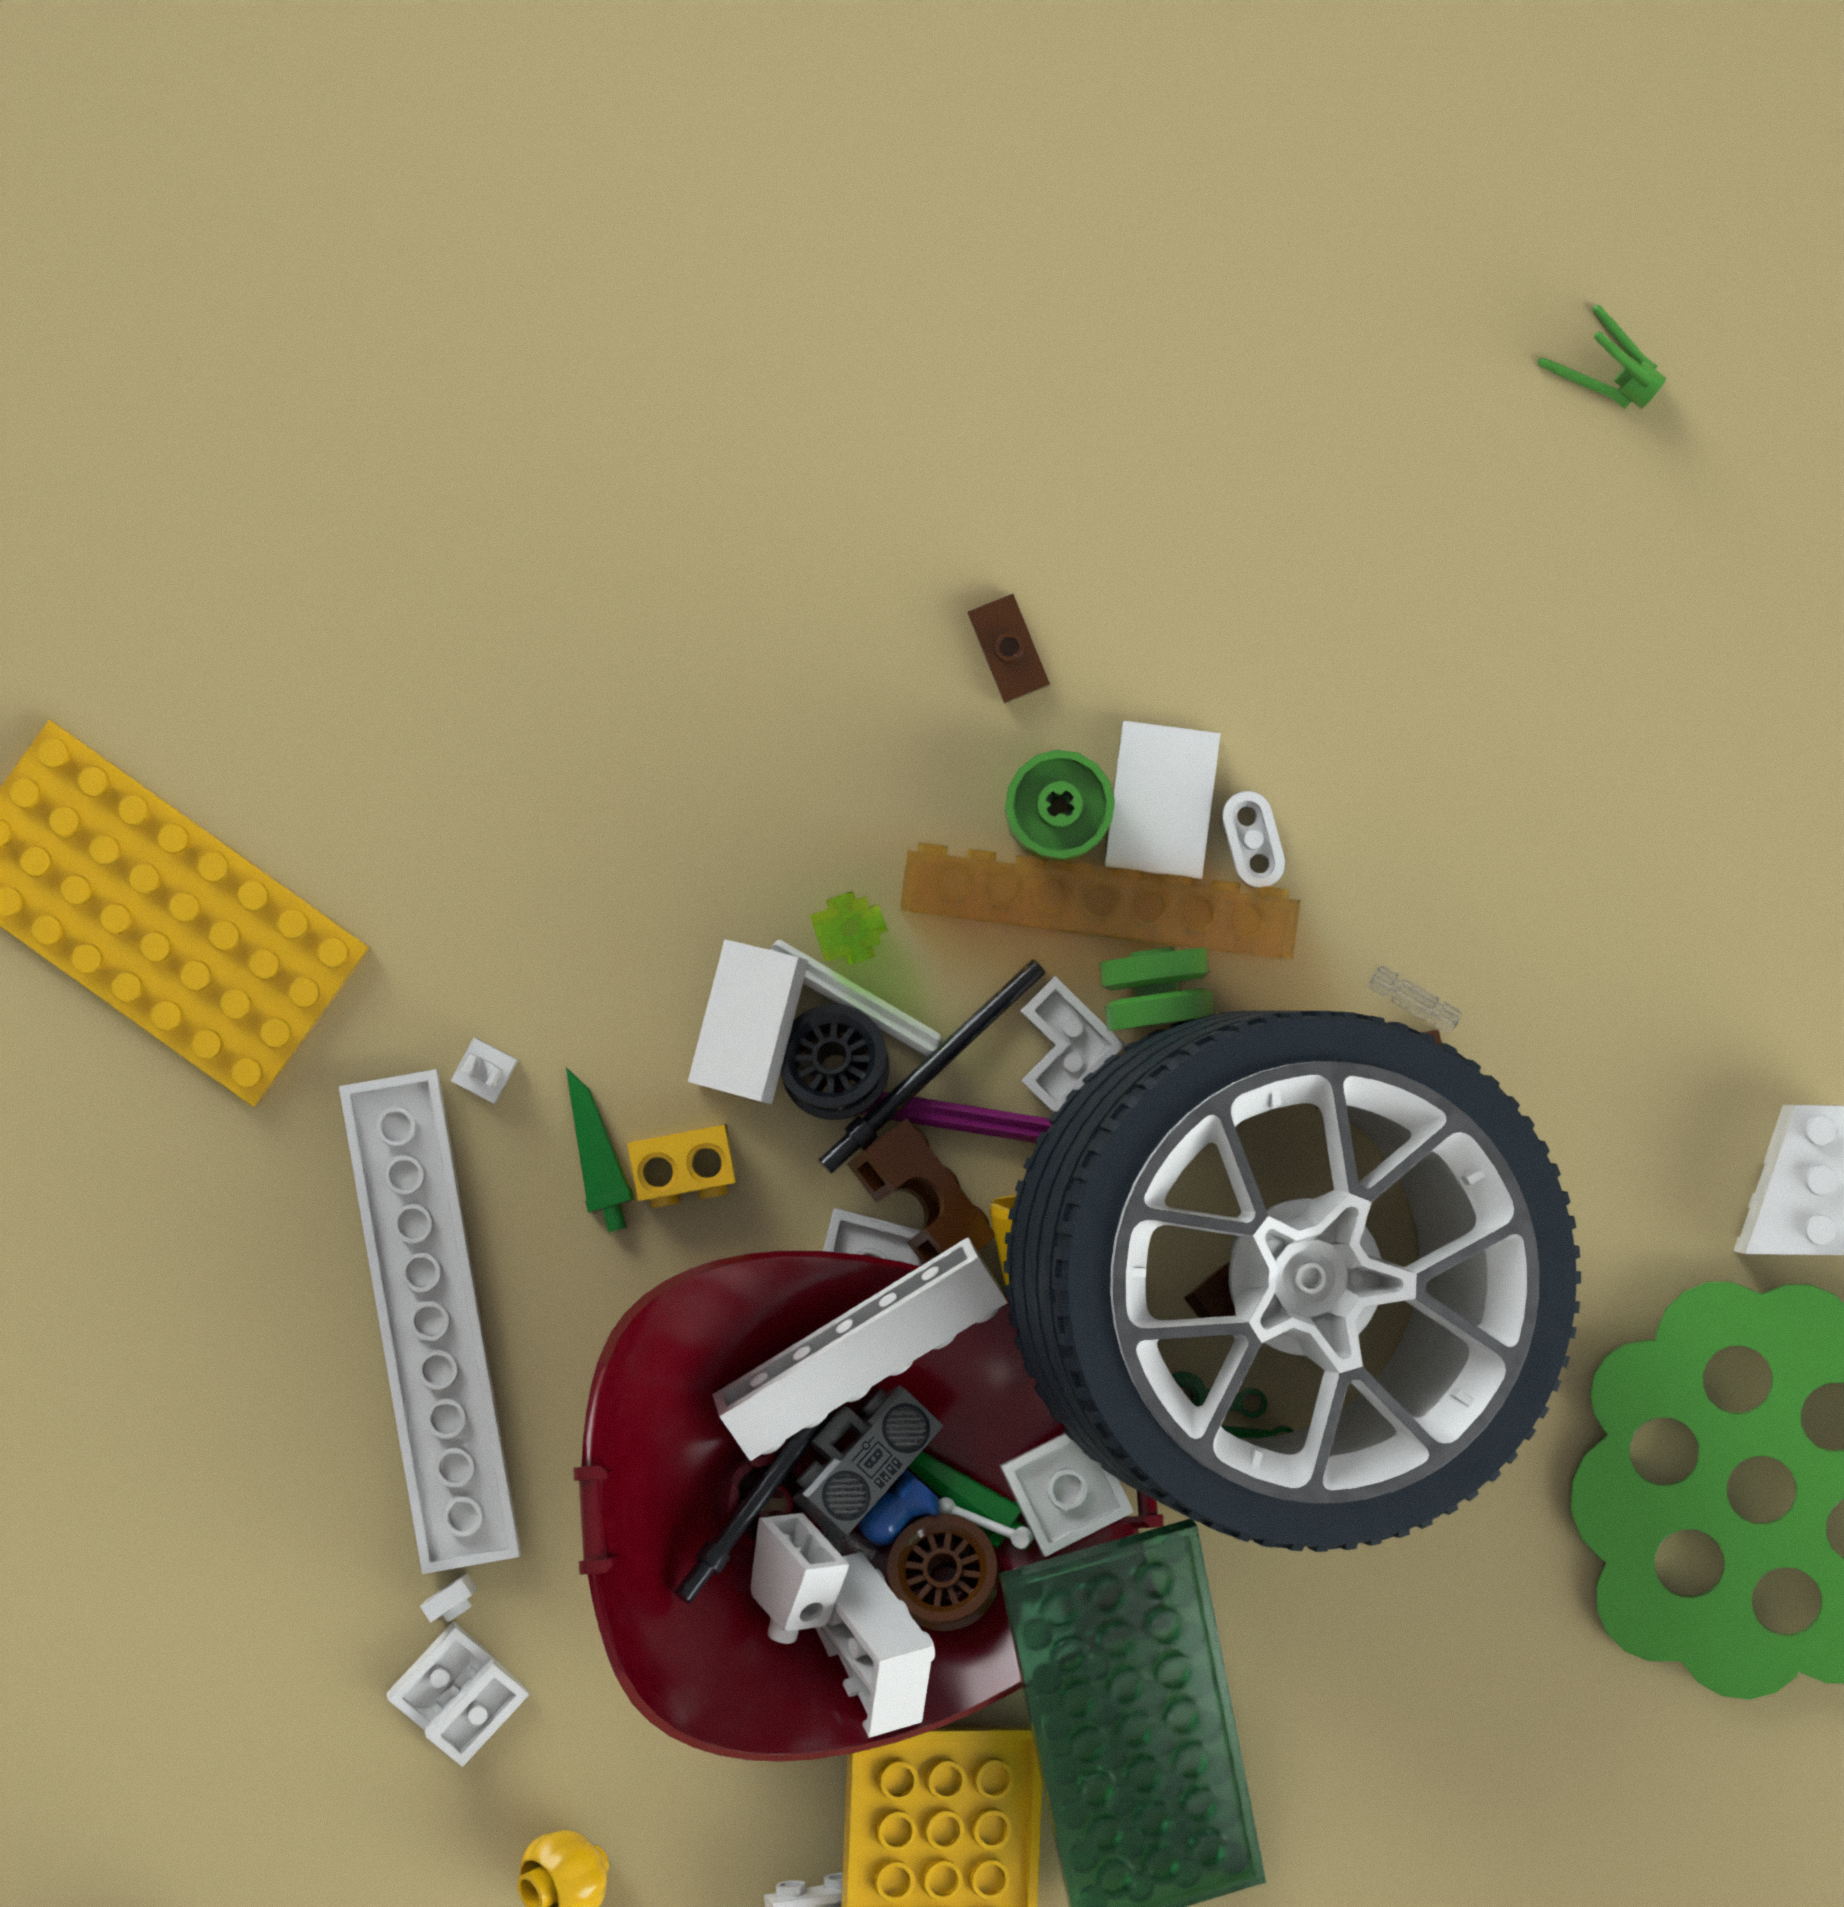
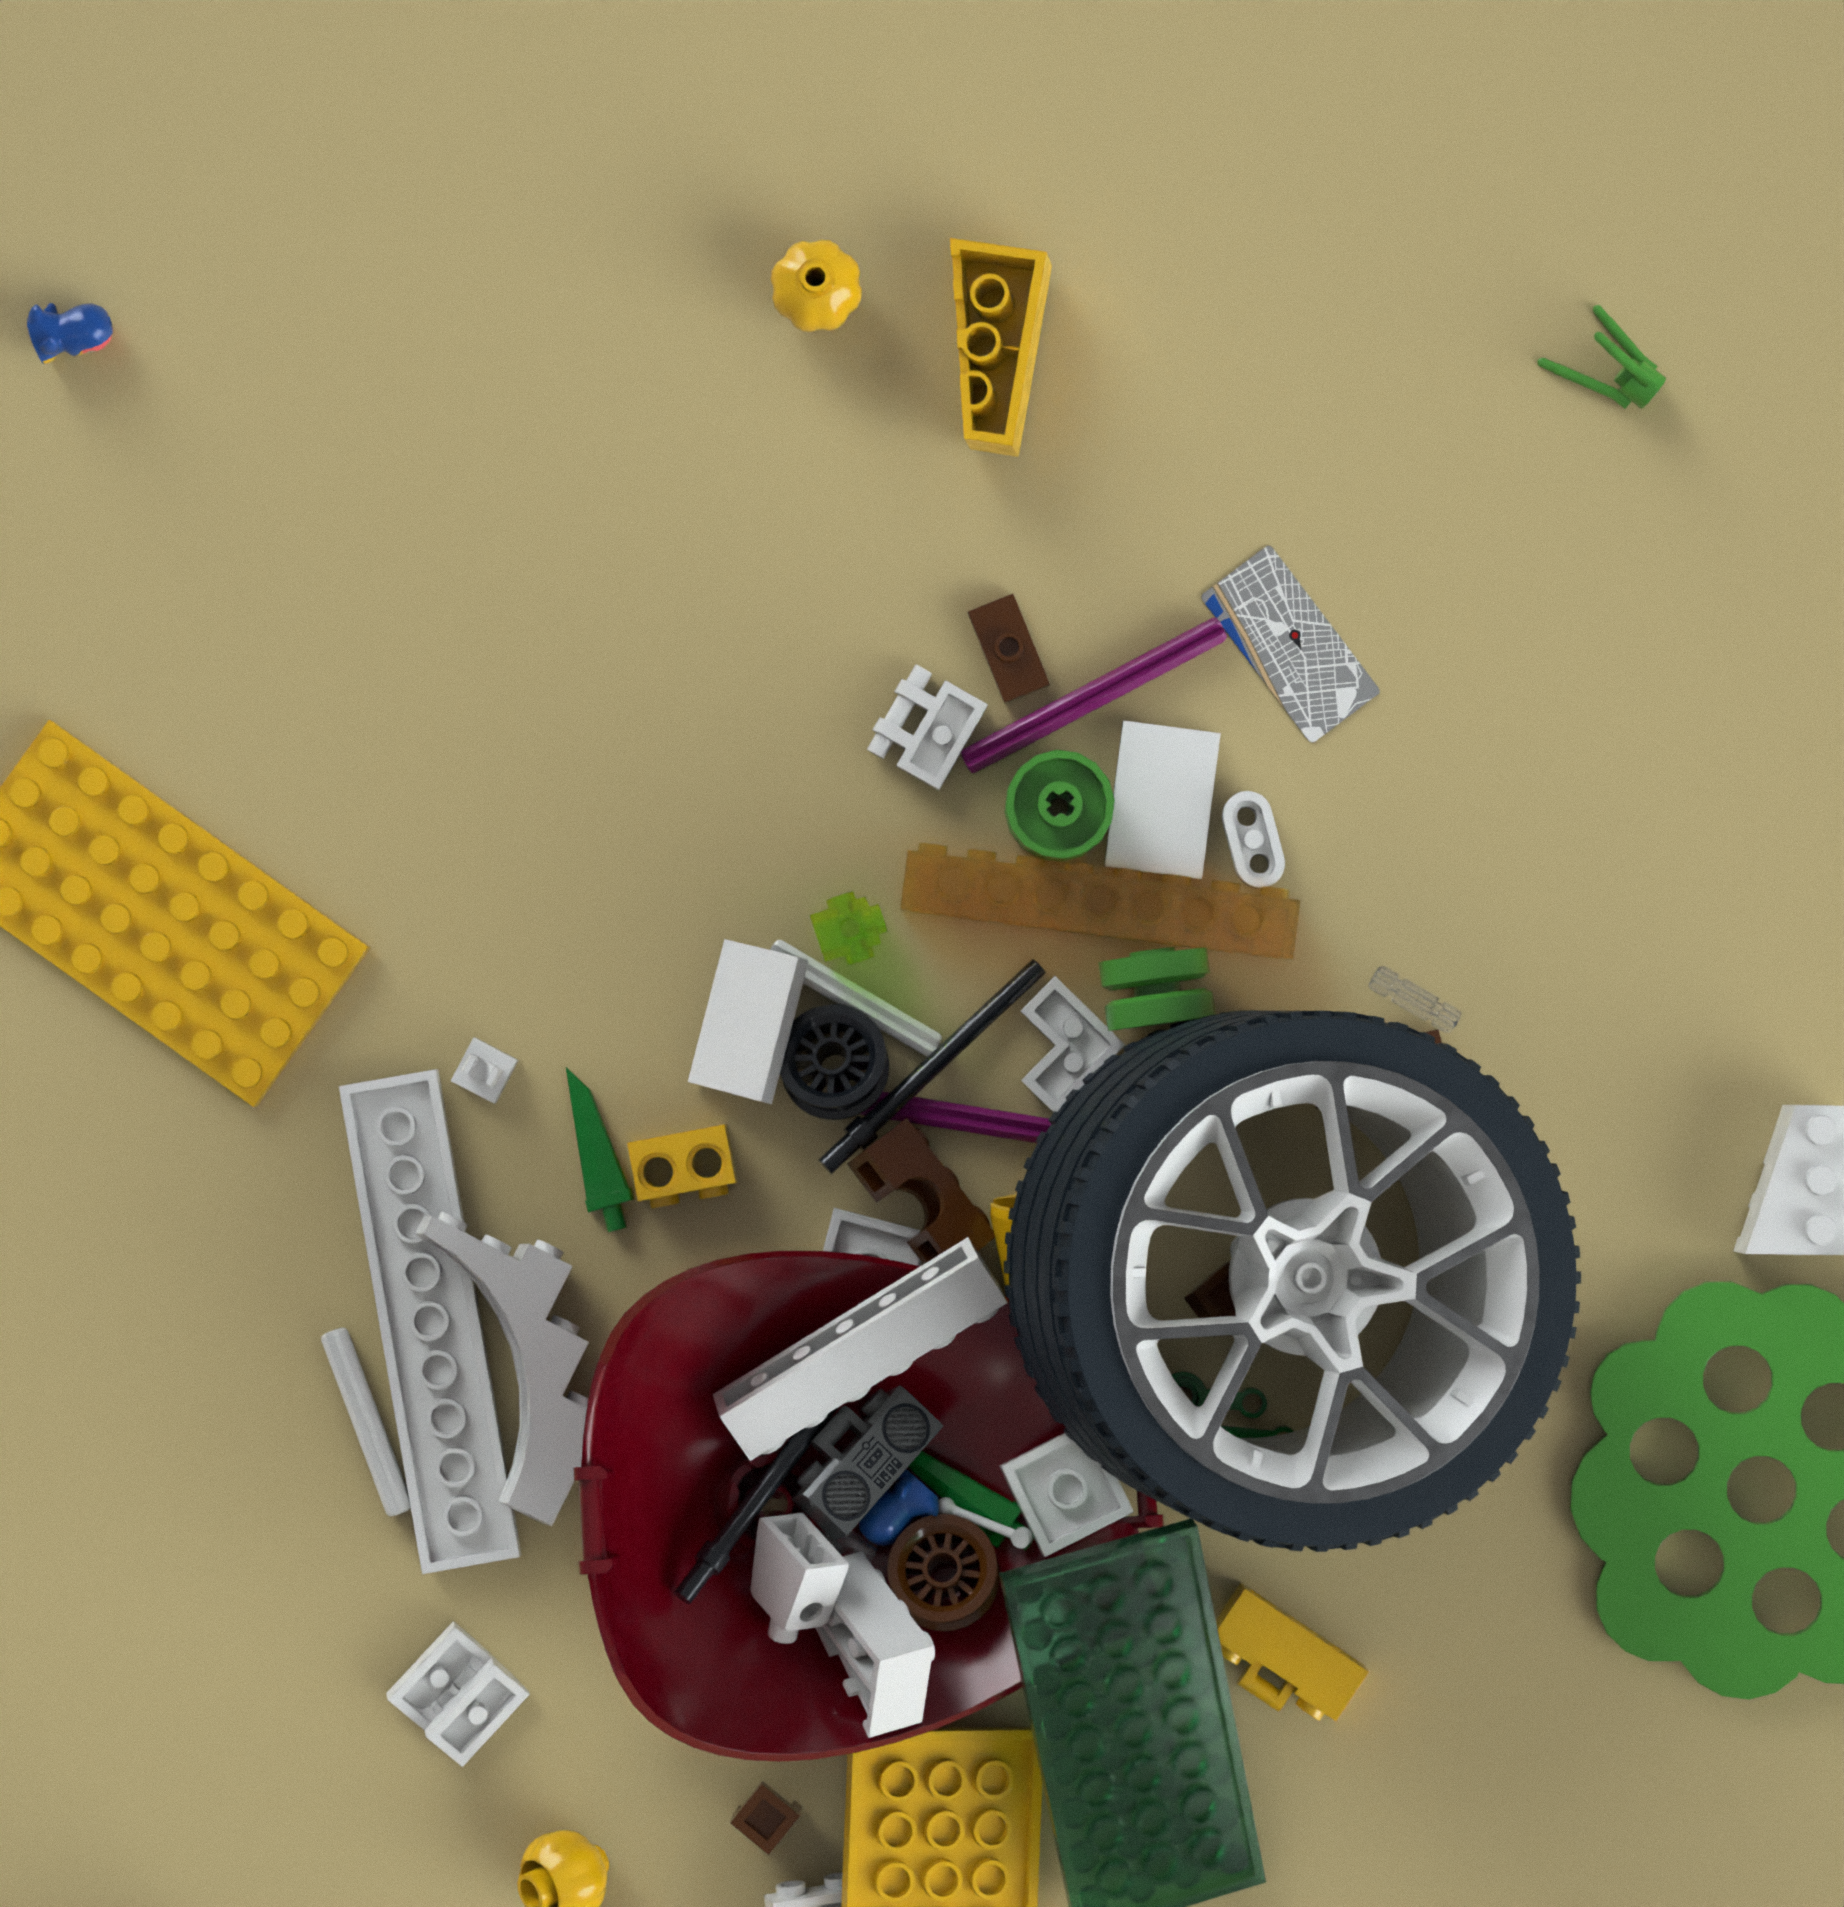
(76, 331): none -> blue animal
(366, 1421): none -> white axle
(450, 1600): white plate -> none
(543, 1354): none -> white arch
(765, 1817): none -> reddish brown panel
(816, 306): none -> yellow plant
(941, 734): none -> white plate
(998, 330): none -> yellow wedge
(1093, 695): none -> magenta axle
(1290, 644): none -> light grey sticker
(1309, 1664): none -> yellow piece

